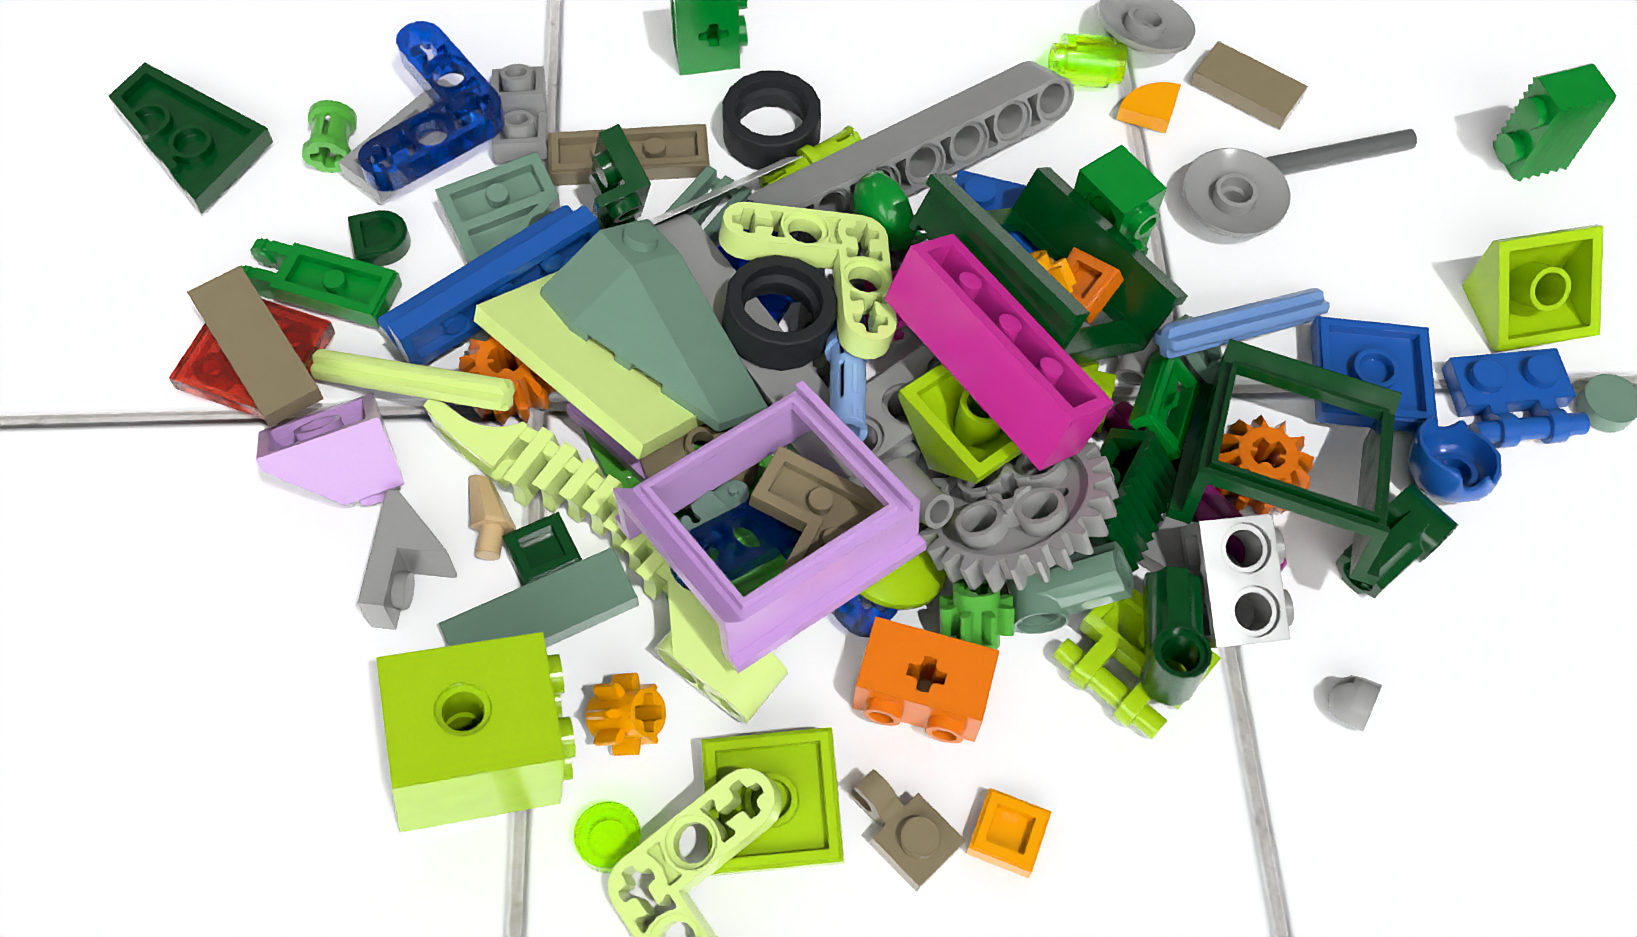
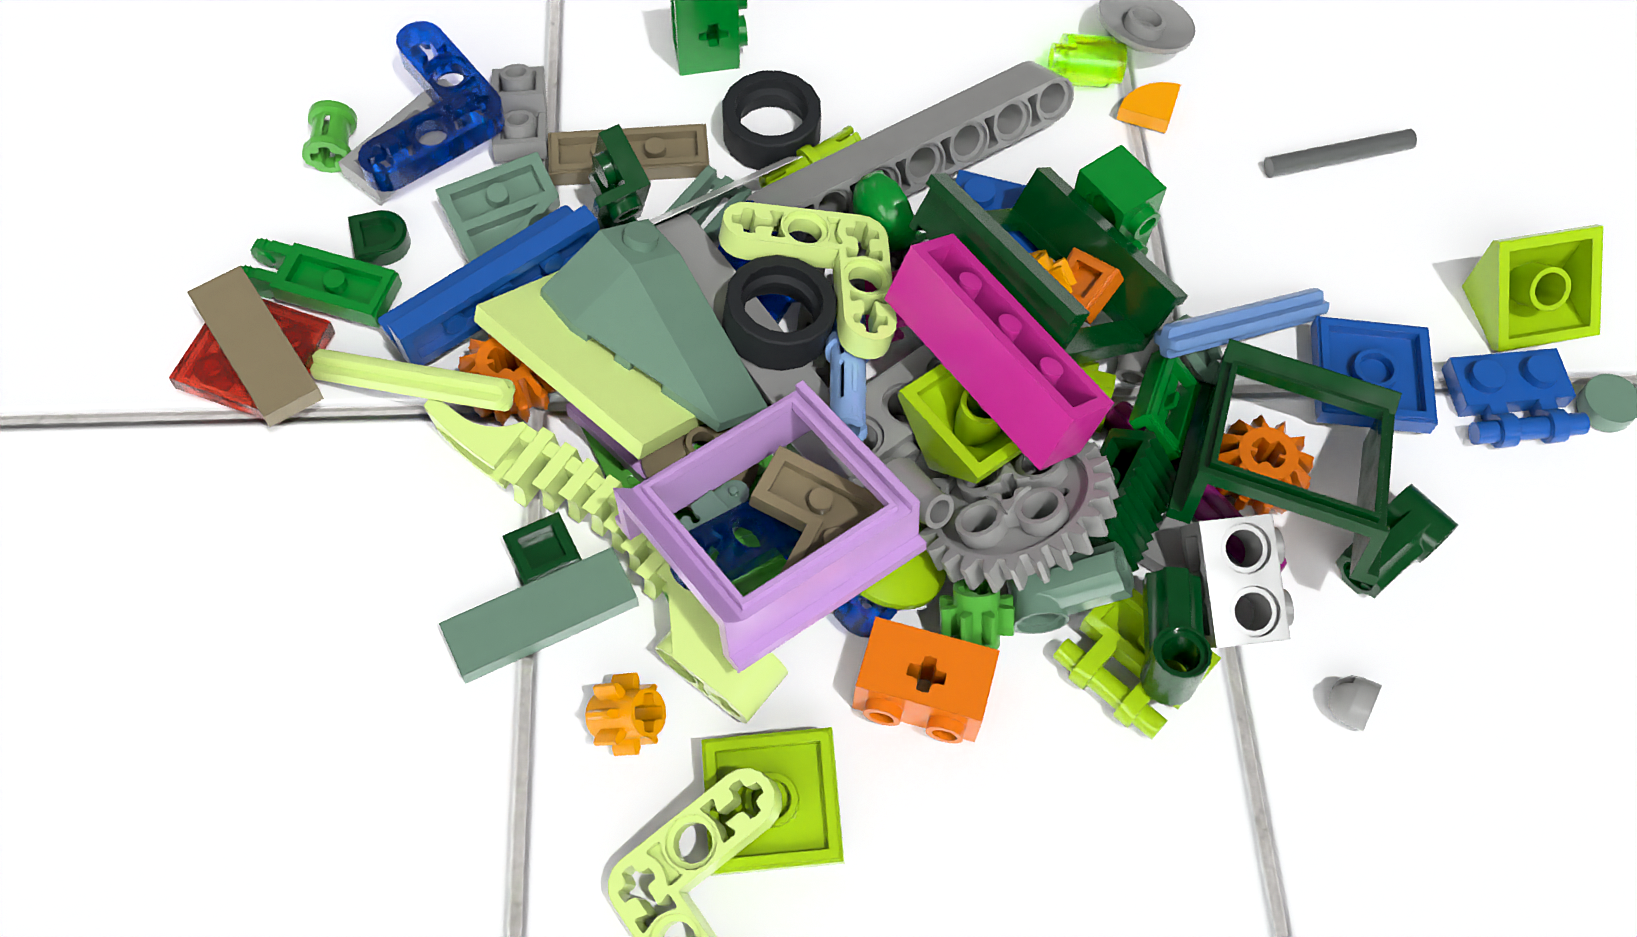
(189, 133): dark green wing -> none
(334, 452): slope -> none
(399, 550): light grey slope -> none
(475, 730): lime brick -> none
(488, 517): tan bar -> none
(606, 835): clear neon green tile -> none
(911, 836): dark tan plate -> none
(1009, 833): light orange tile -> none
(1236, 192): light grey dish -> none
(1249, 85): dark tan tile -> none
(1453, 462): blue hair -> none
(1553, 121): green brick -> none

